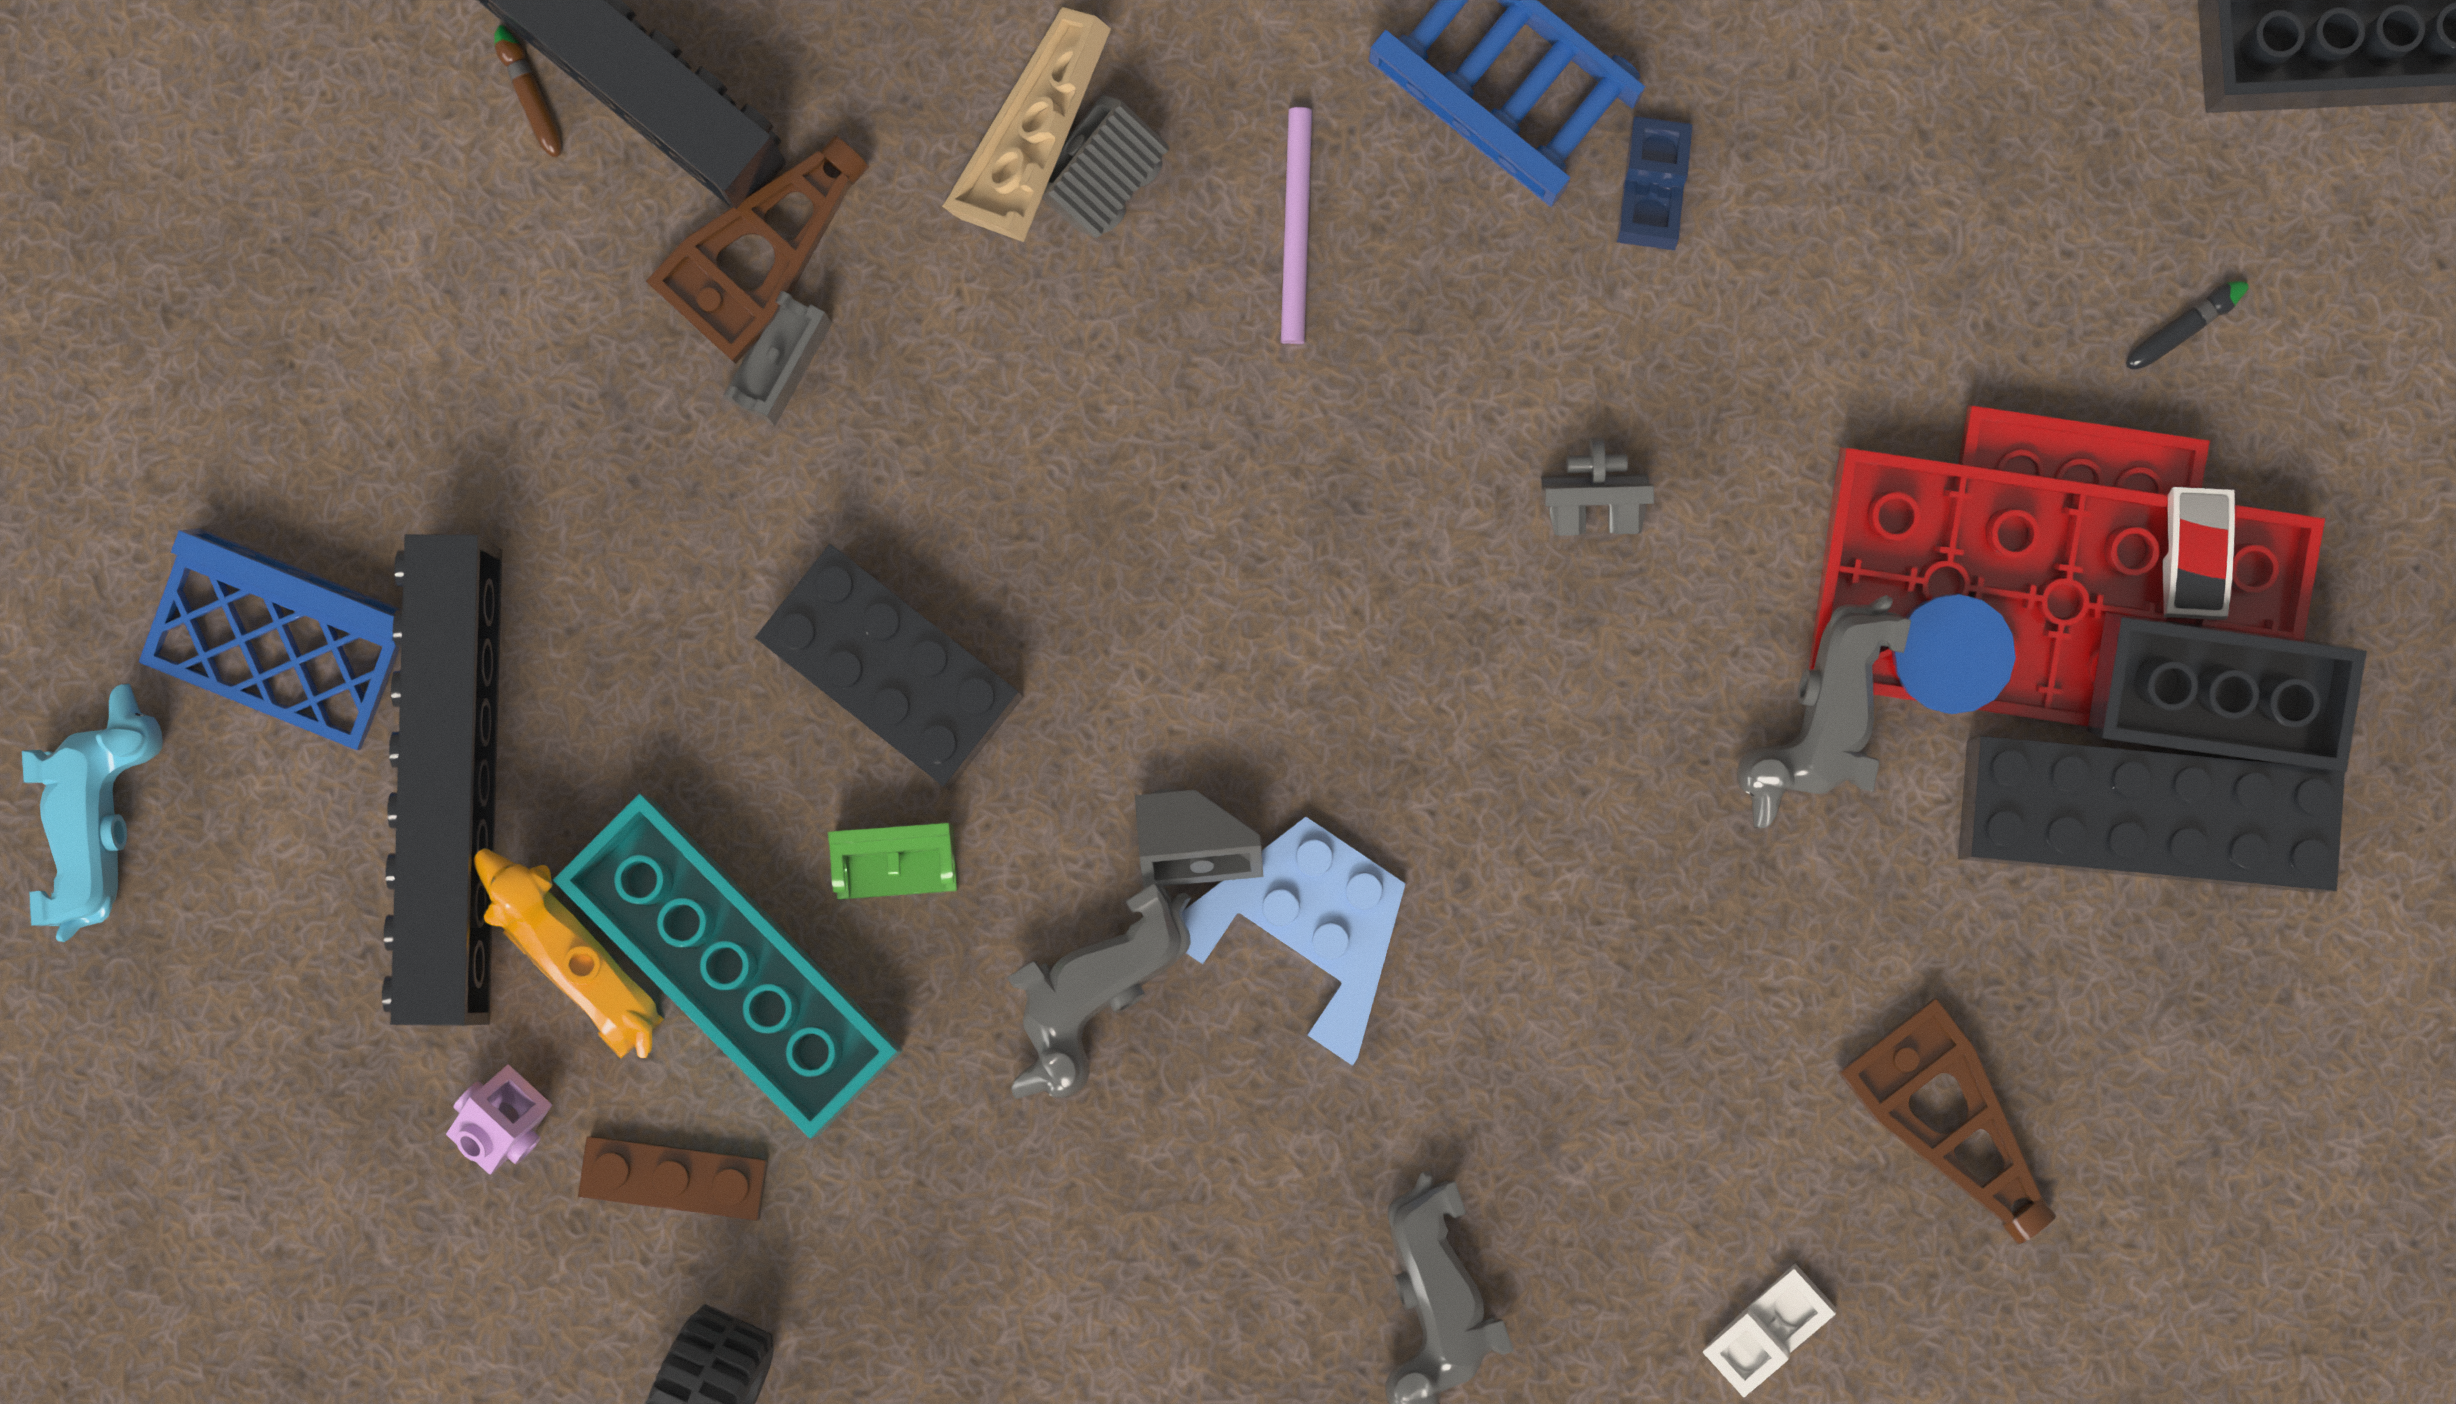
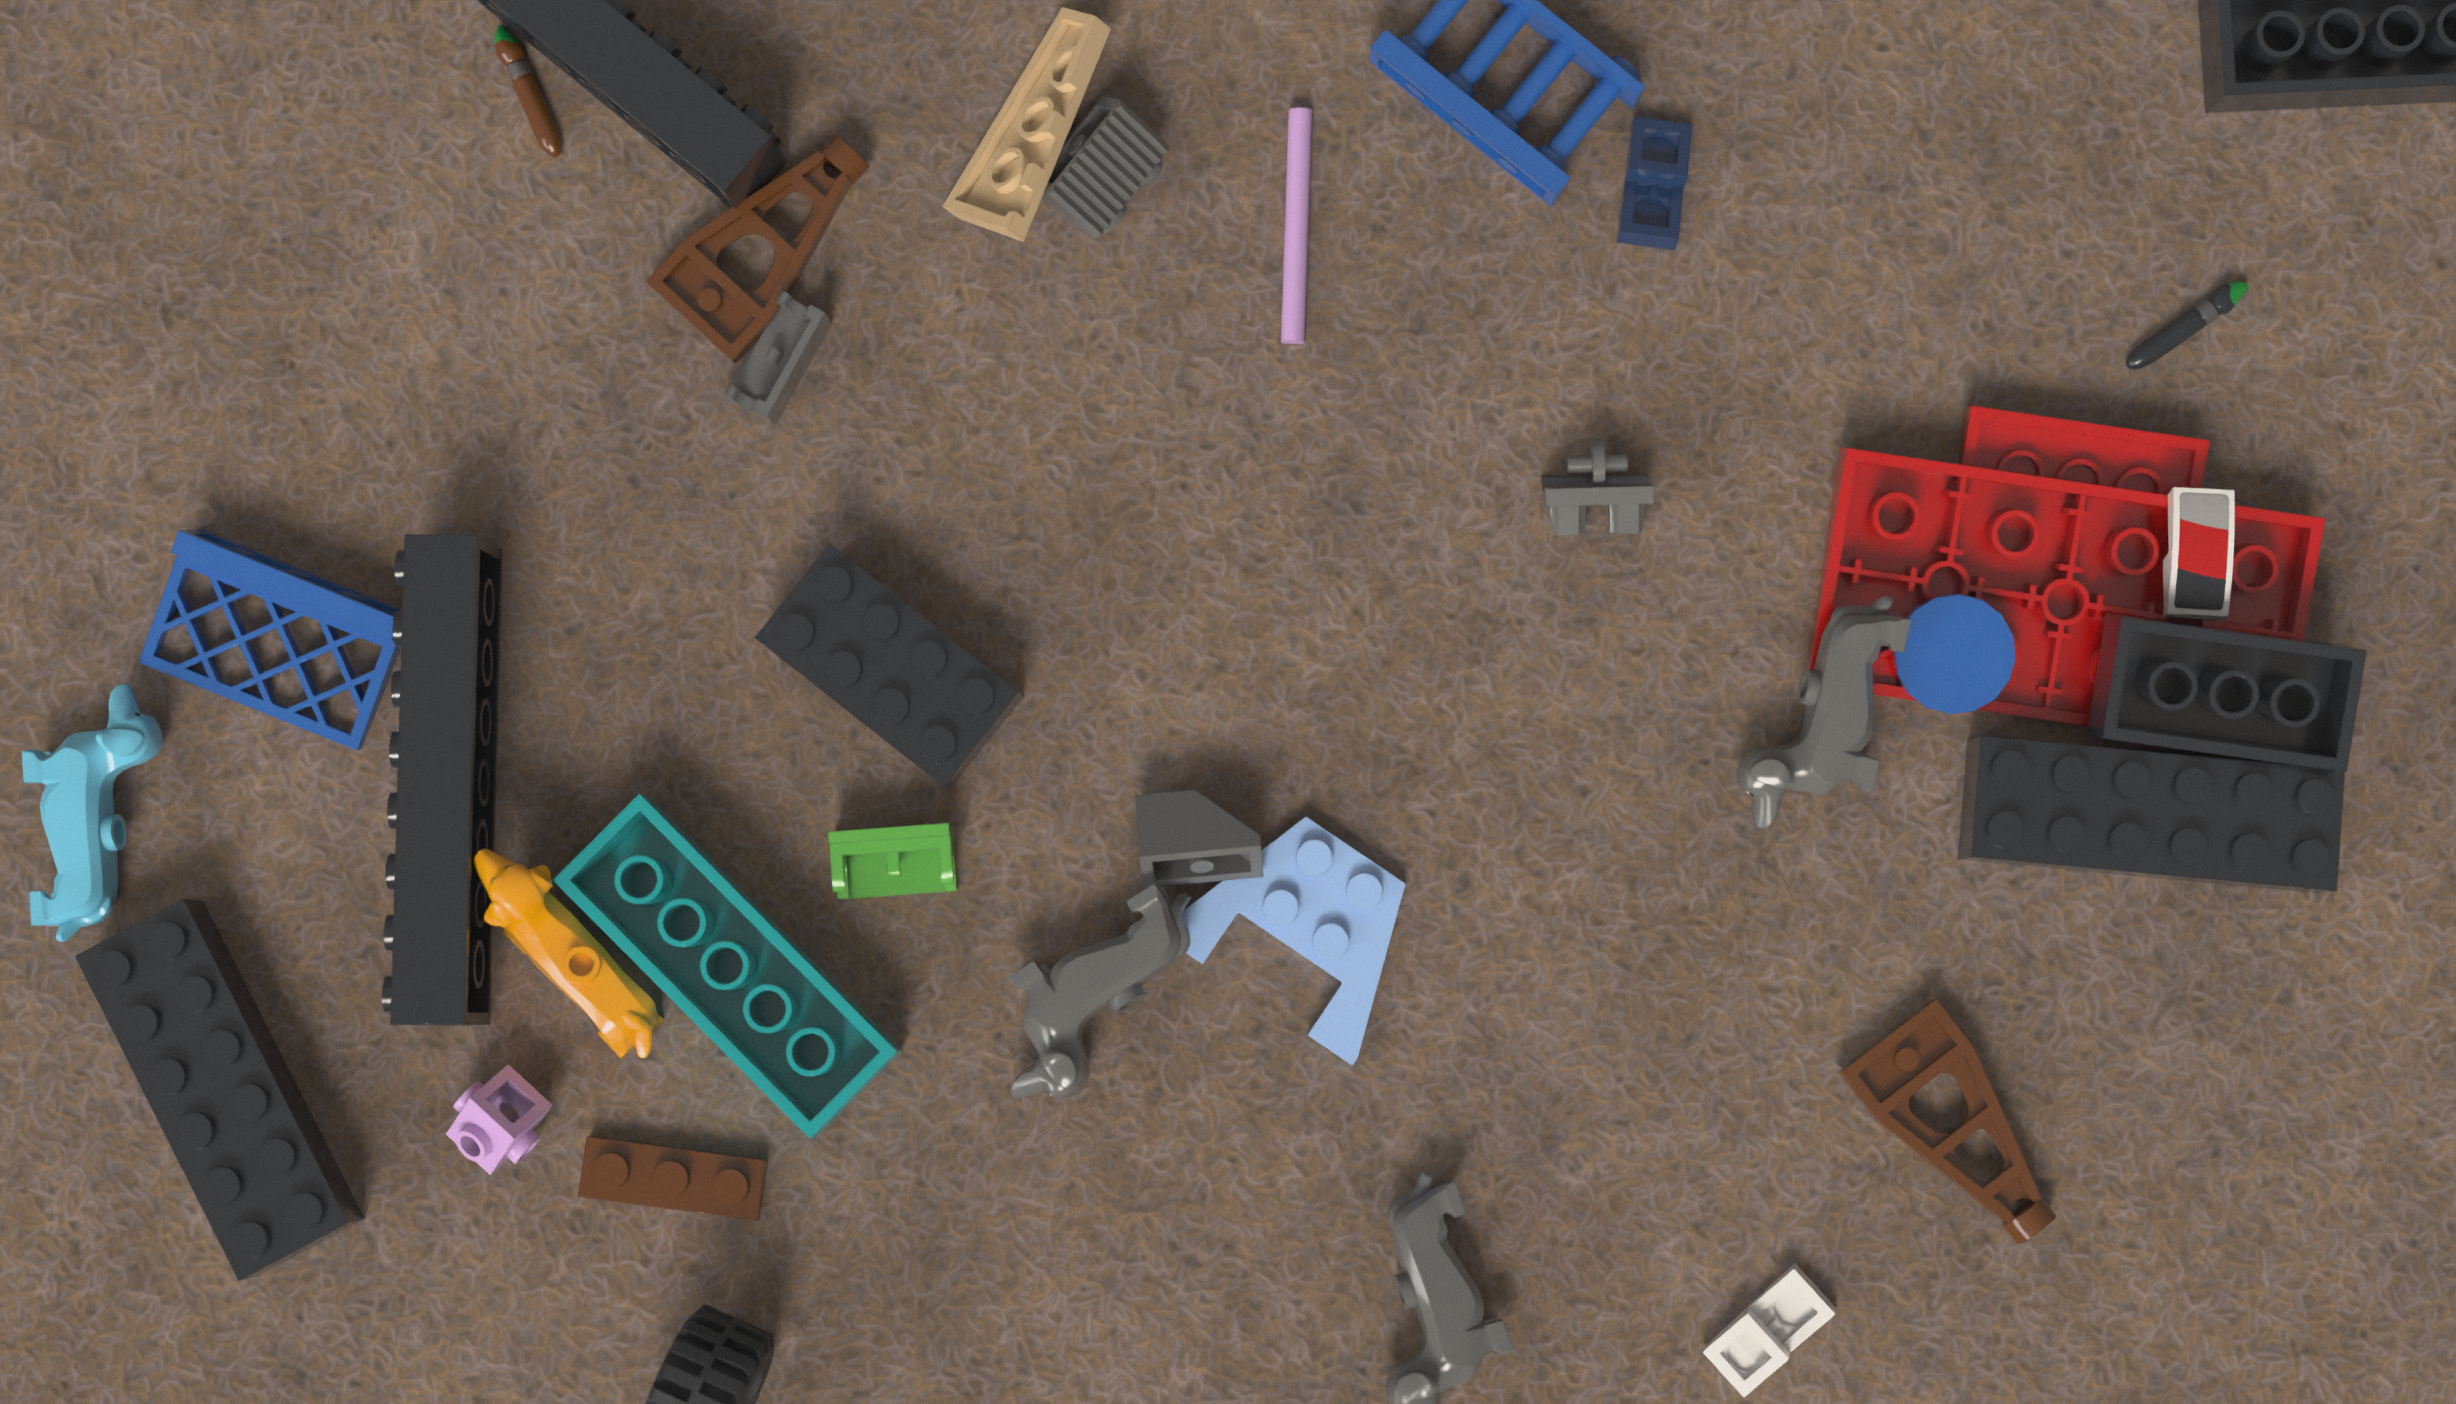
(219, 1088): none -> black brick

